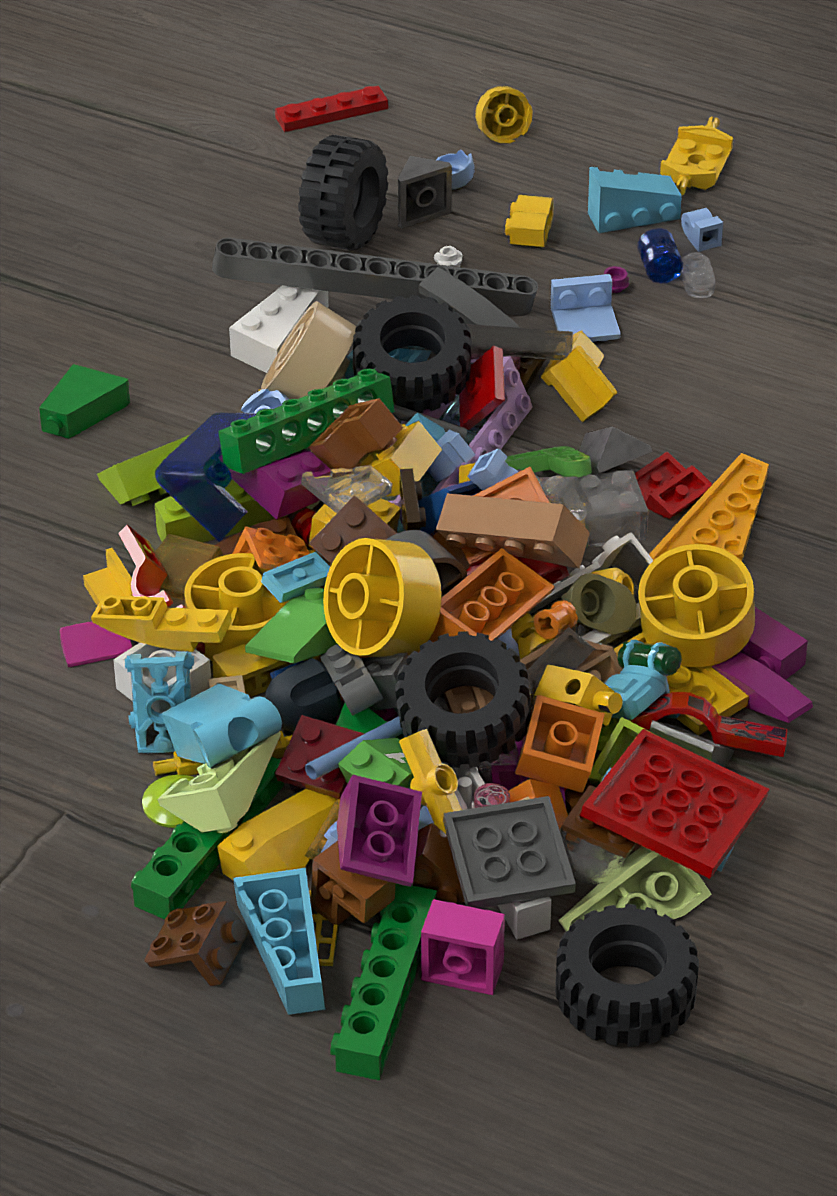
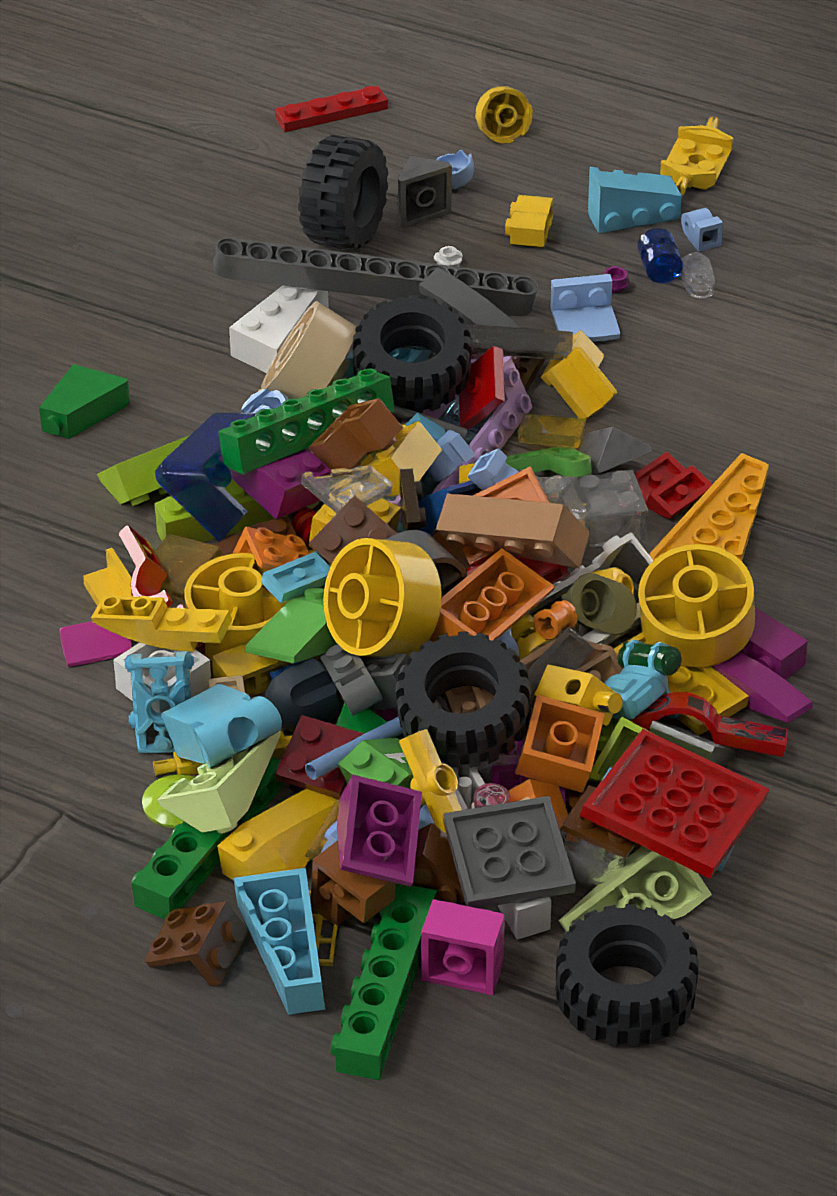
(552, 430): none -> clear yellow tile

